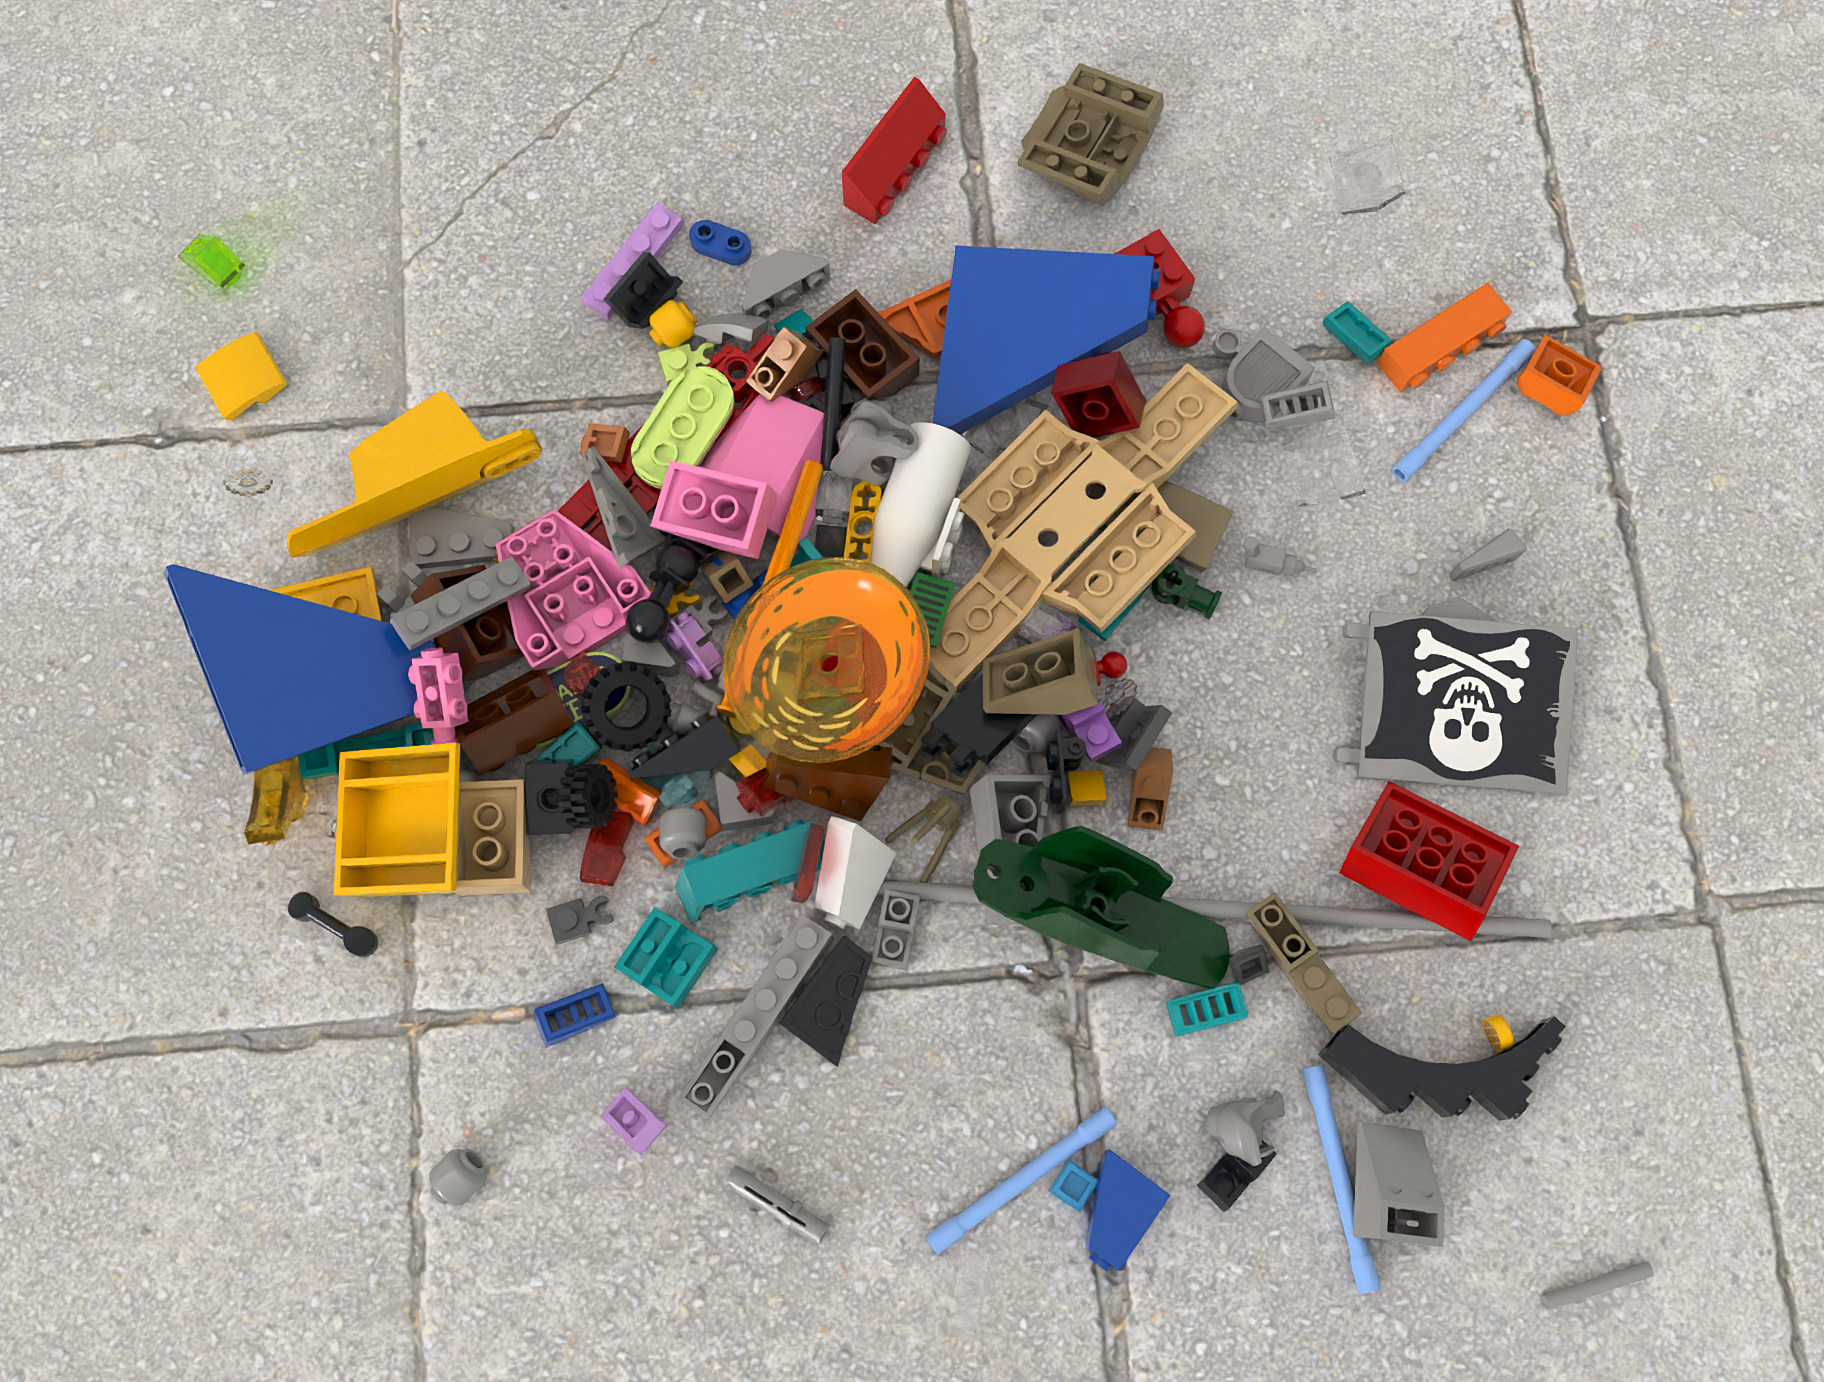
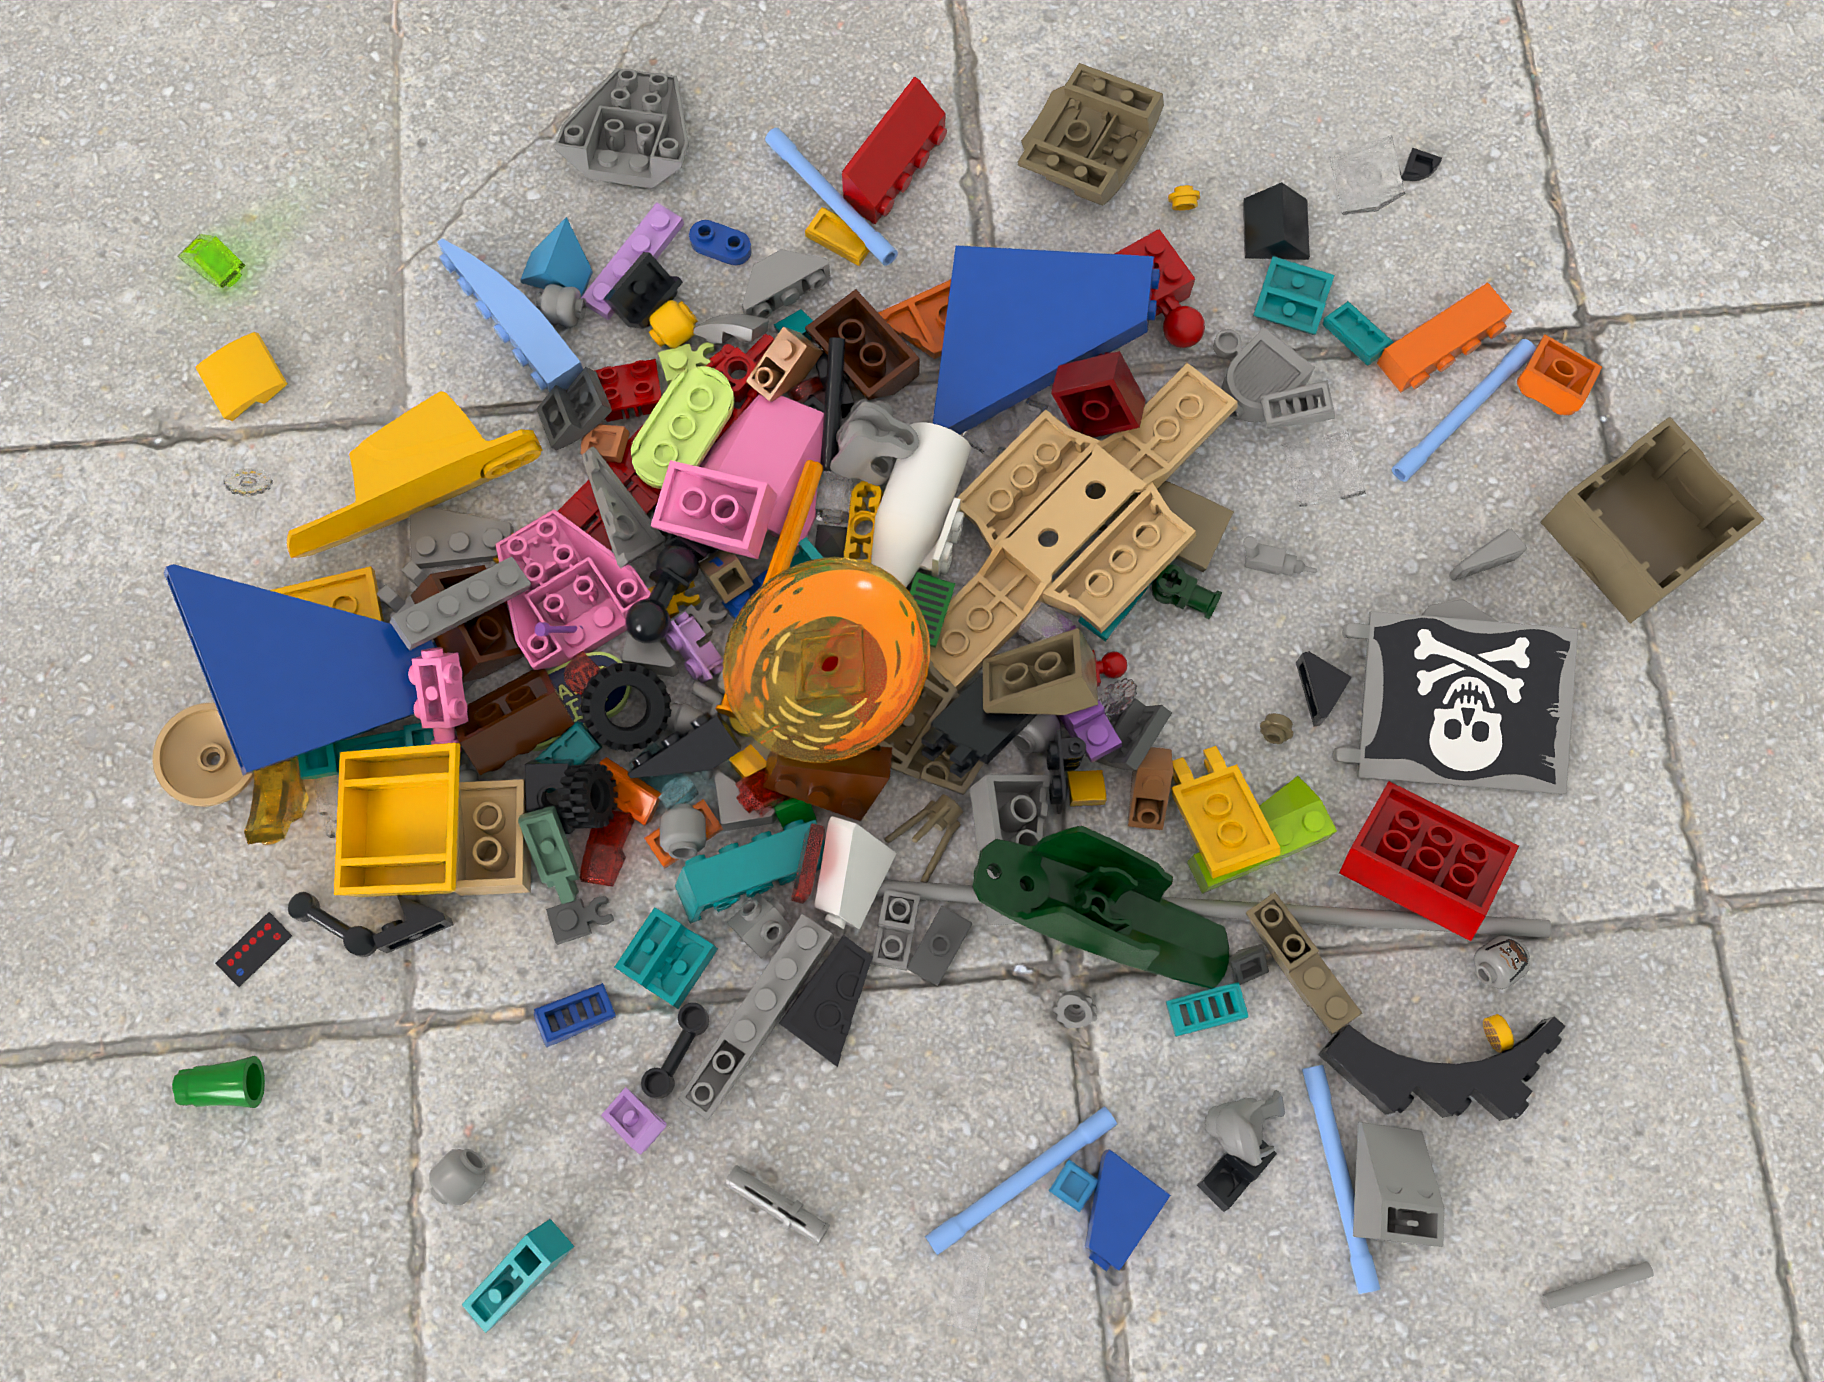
(185, 755): none -> tan dish
(221, 1084): none -> green plant
(253, 949): none -> black sticker
(419, 923): none -> black slope
(515, 319): none -> light blue slope
(517, 1274): none -> teal slope
(544, 629): none -> medium lavender piece
(551, 851): none -> sand green hinge
(558, 261): none -> dark azure slope
(561, 305): none -> light grey piece
(574, 411): none -> dark grey slope
(627, 130): none -> light grey wedge
(630, 387): none -> red hinge
(659, 1081): none -> black bar
(761, 924): none -> light grey brick
(794, 810): none -> green slope
(836, 236): none -> yellow tile
(873, 240): none -> light blue piece
(939, 946): none -> dark grey plate
(1075, 1009): none -> light grey animal
(1184, 198): none -> yellow plate
(1222, 815): none -> yellow tile
(1276, 224): none -> black slope
(1276, 728): none -> dark tan plate
(1293, 295): none -> teal slope
(1296, 821): none -> lime wedge
(1321, 685): none -> black slope
(1420, 165): none -> black tile
(1503, 961): none -> light grey head
(1650, 519): none -> dark tan tile

